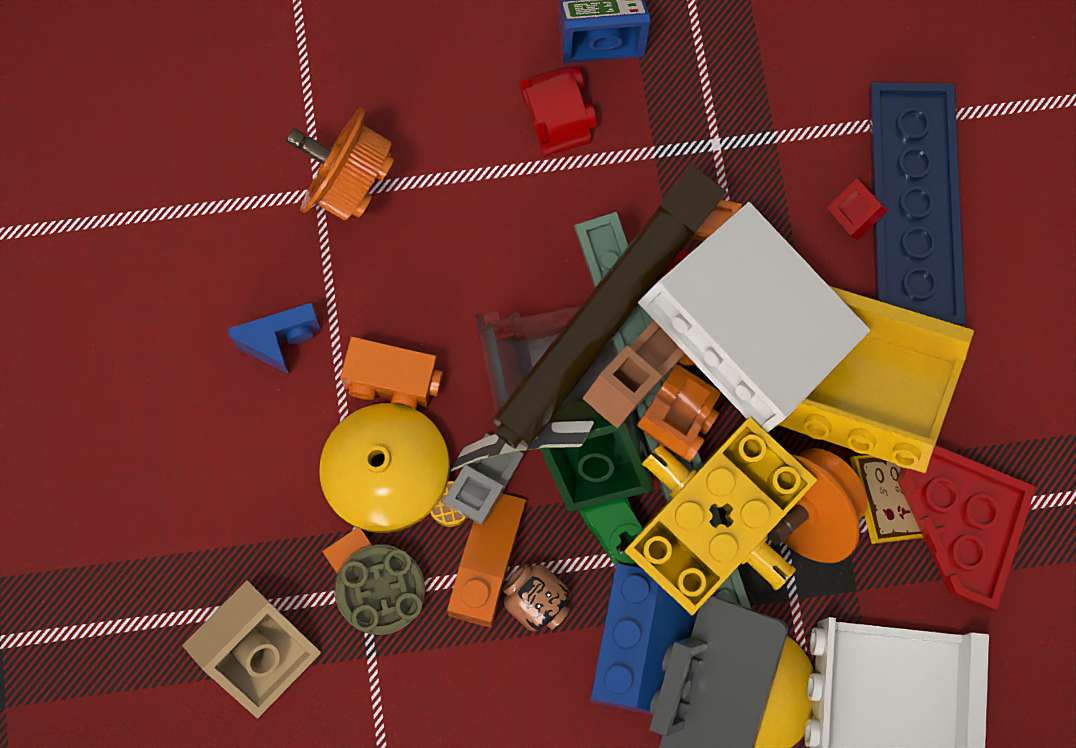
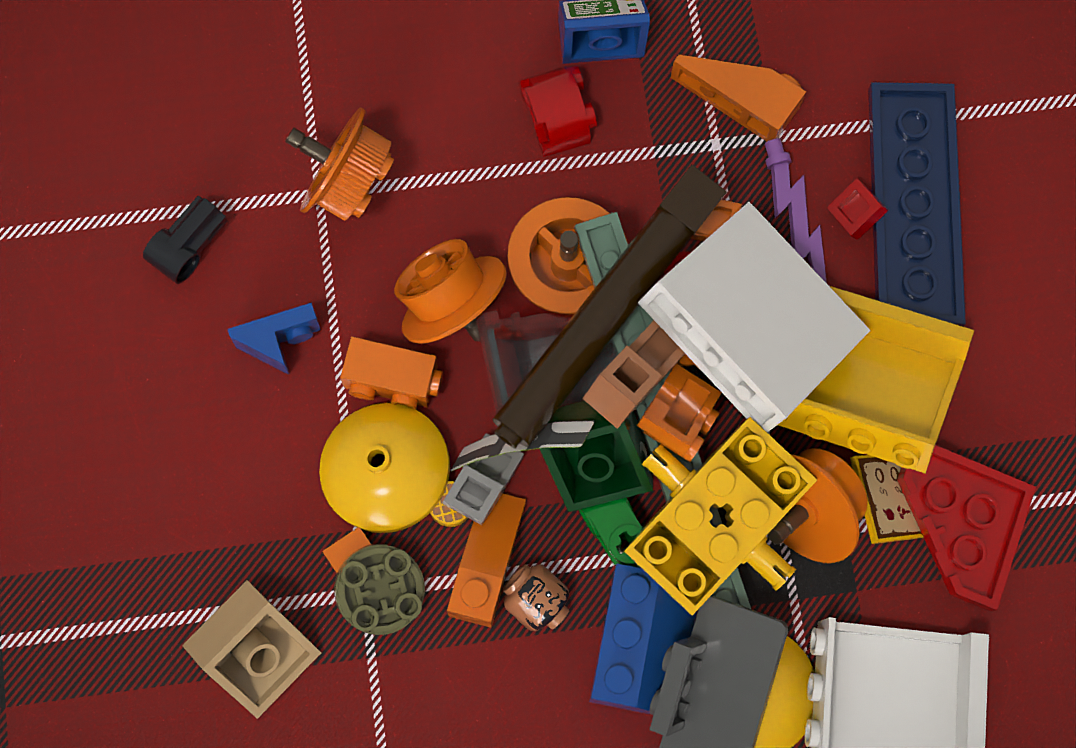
(179, 248): none -> black piece
(447, 291): none -> orange piece
(548, 257): none -> orange piece
(746, 93): none -> orange slope
(795, 199): none -> medium lavender piece

